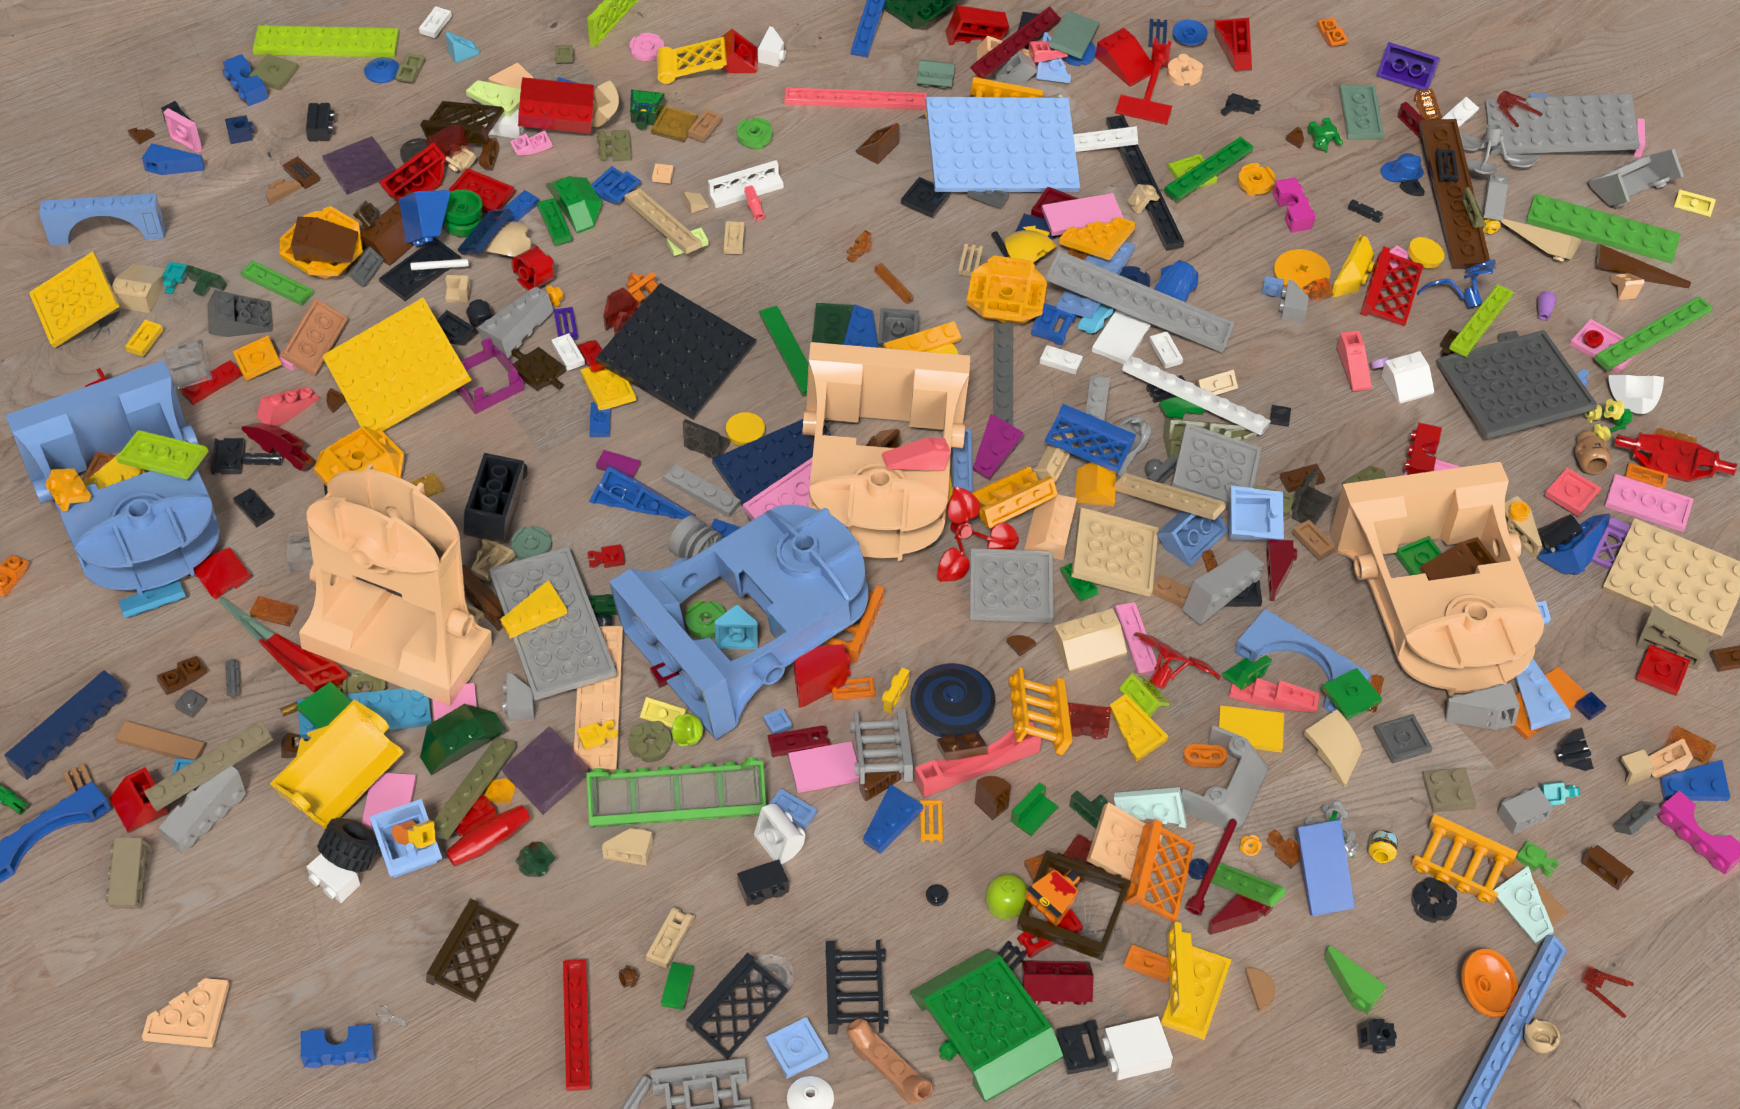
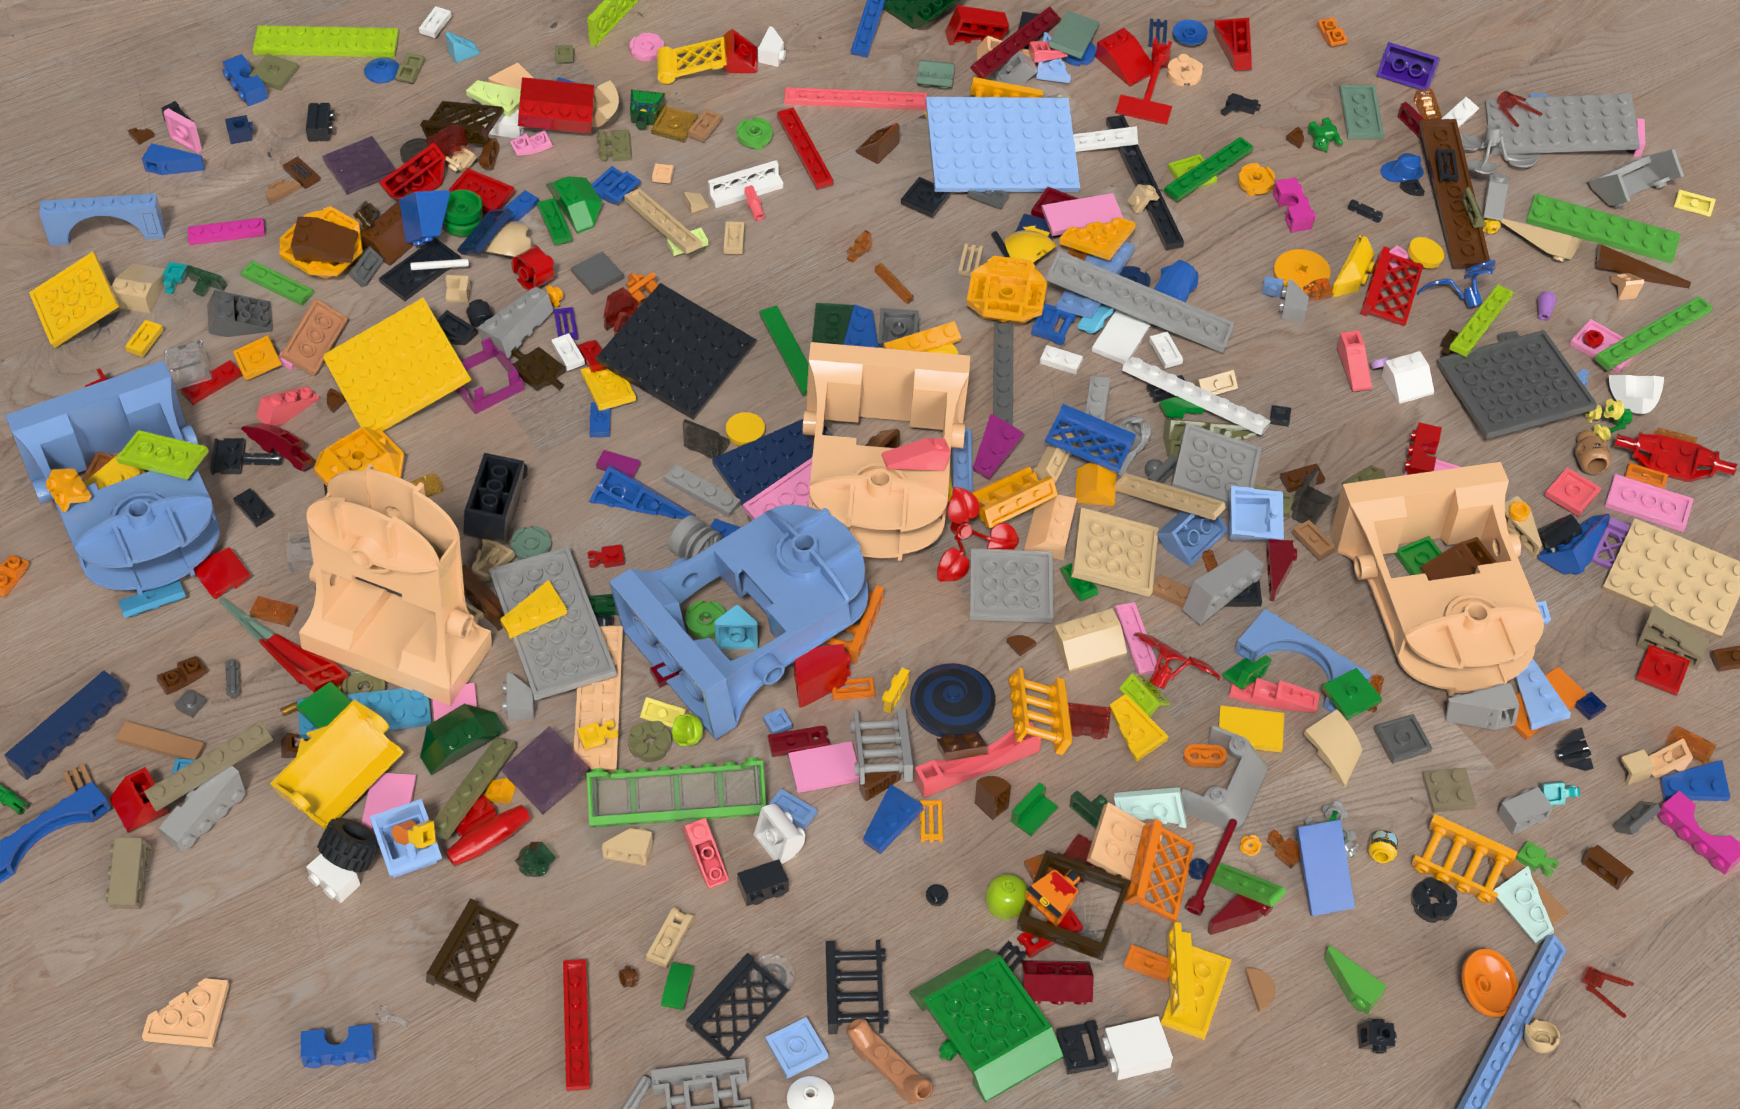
(226, 231): none -> dark pink plate
(597, 273): none -> dark grey tile
(705, 852): none -> coral slope
(805, 148): none -> red plate

